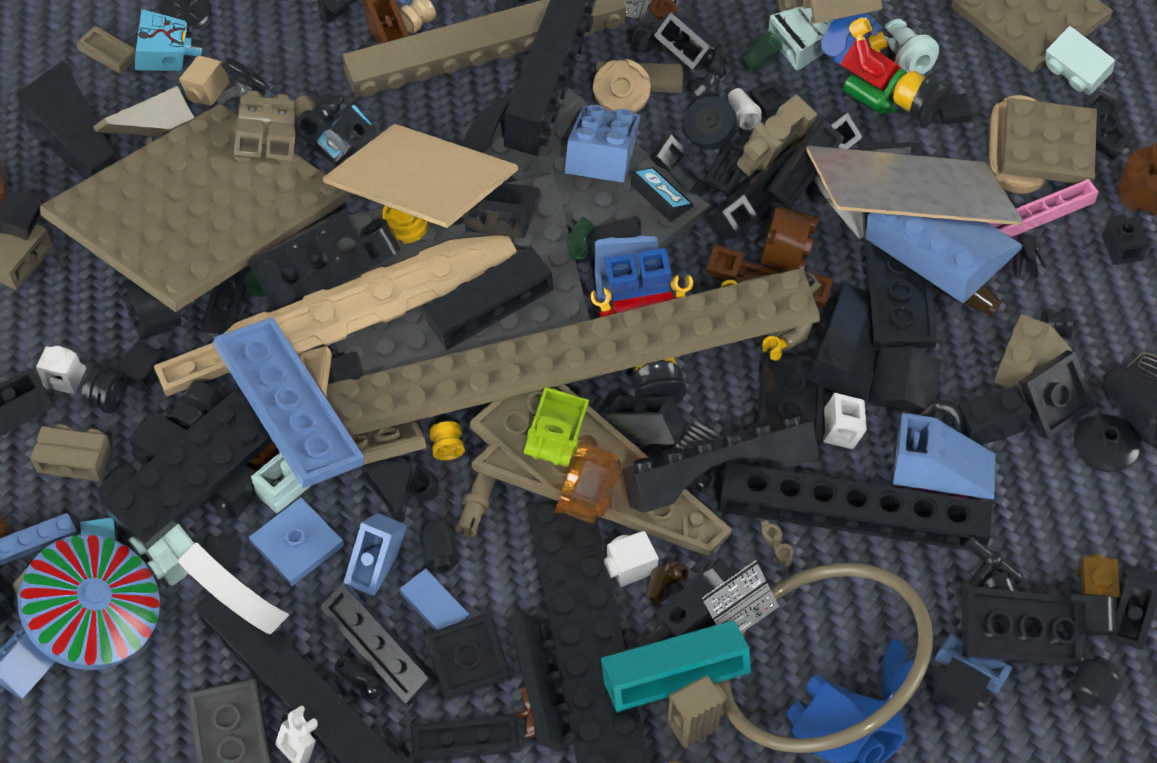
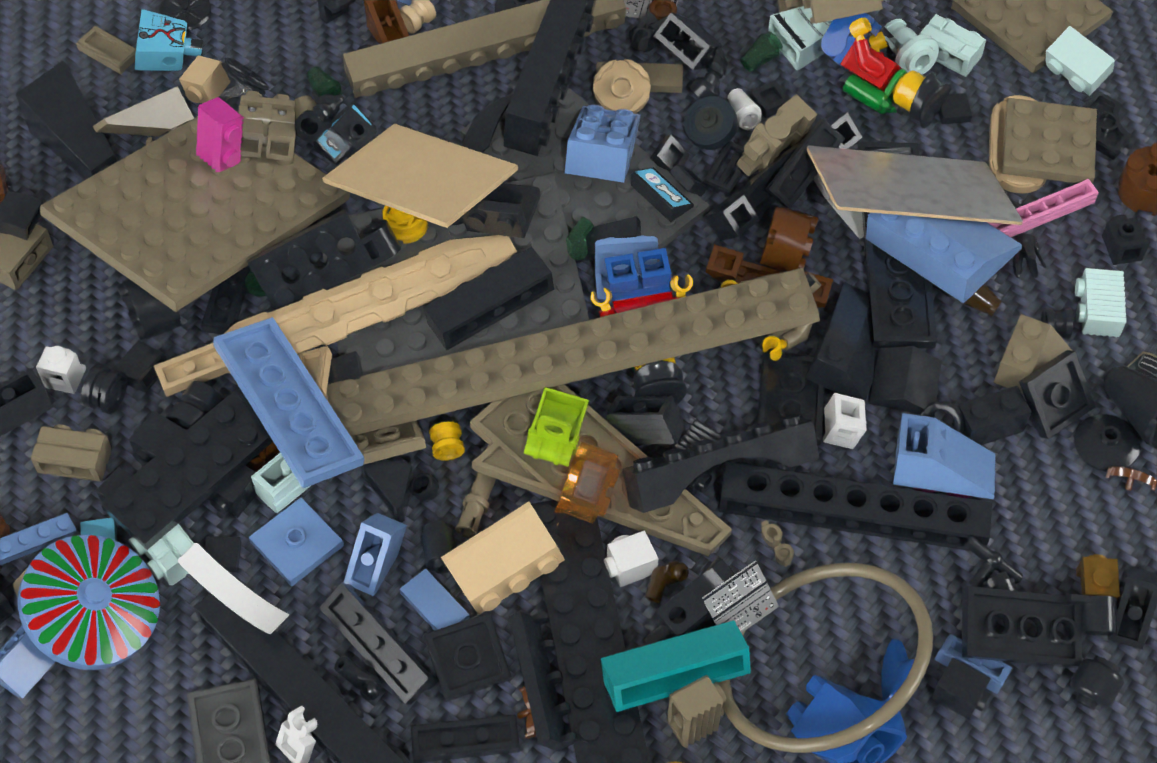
(219, 134): none -> dark pink brick
(323, 82): none -> clear green cone
(503, 558): none -> tan slope
(957, 46): none -> light aqua brick
(1102, 302): none -> light aqua brick
(1132, 474): none -> reddish brown piece

